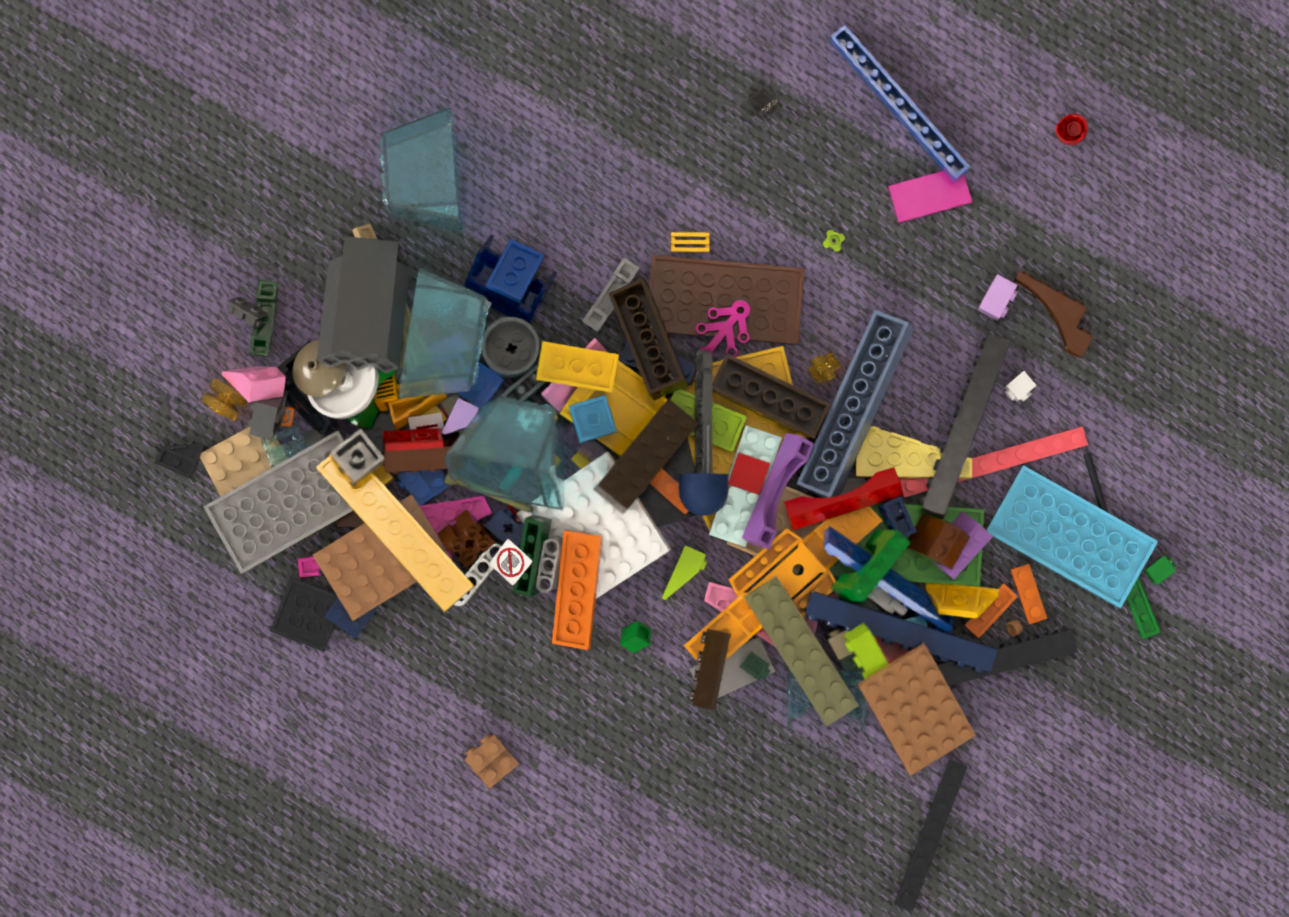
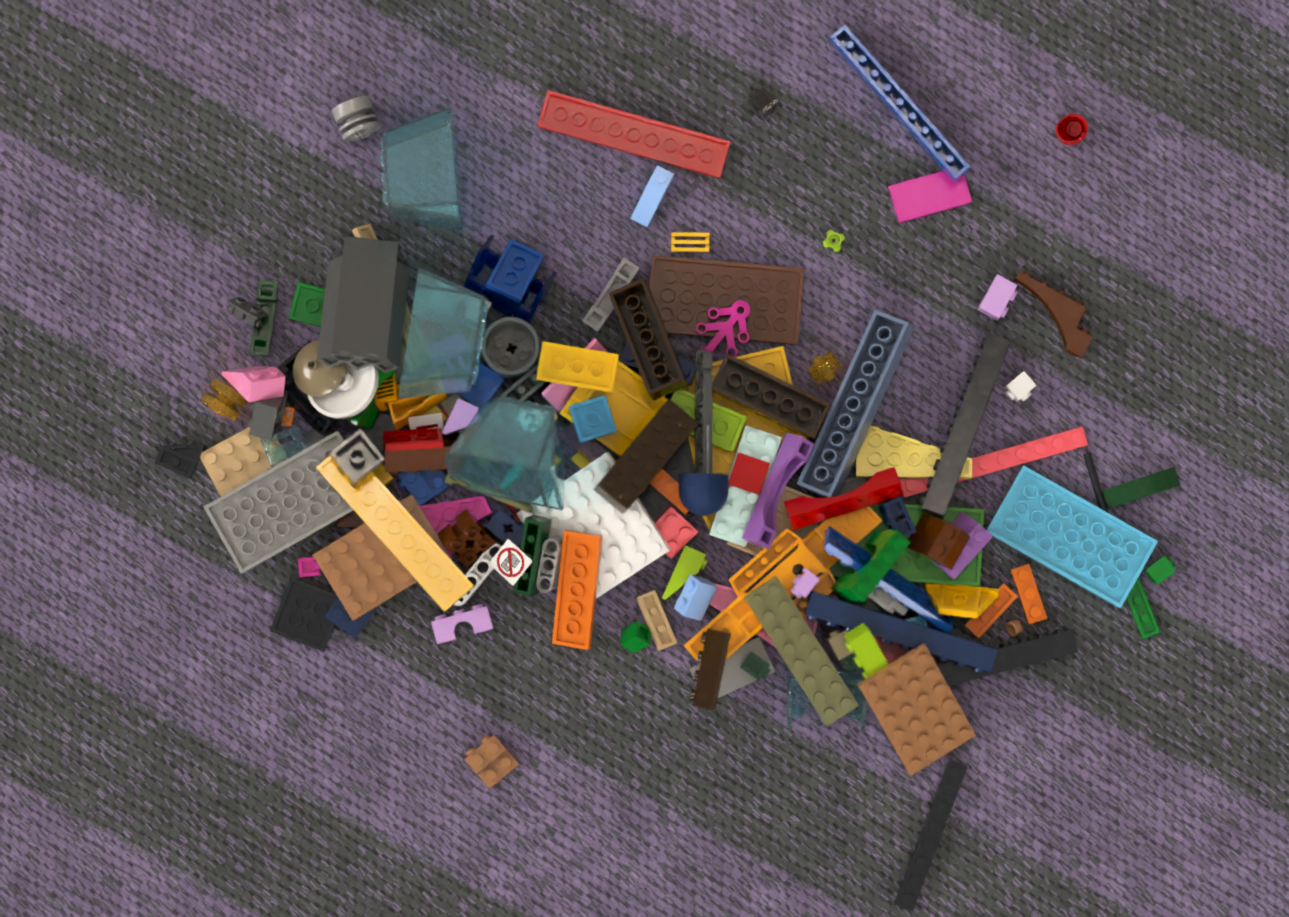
(308, 304): none -> green tile
(354, 115): none -> light grey wheel
(445, 626): none -> lavender arch
(633, 134): none -> plate
(652, 196): none -> light blue slope
(656, 620): none -> tan plate
(675, 530): none -> coral plate
(695, 597): none -> light blue brick
(804, 583): none -> lavender brick
(1141, 488): none -> dark green slope

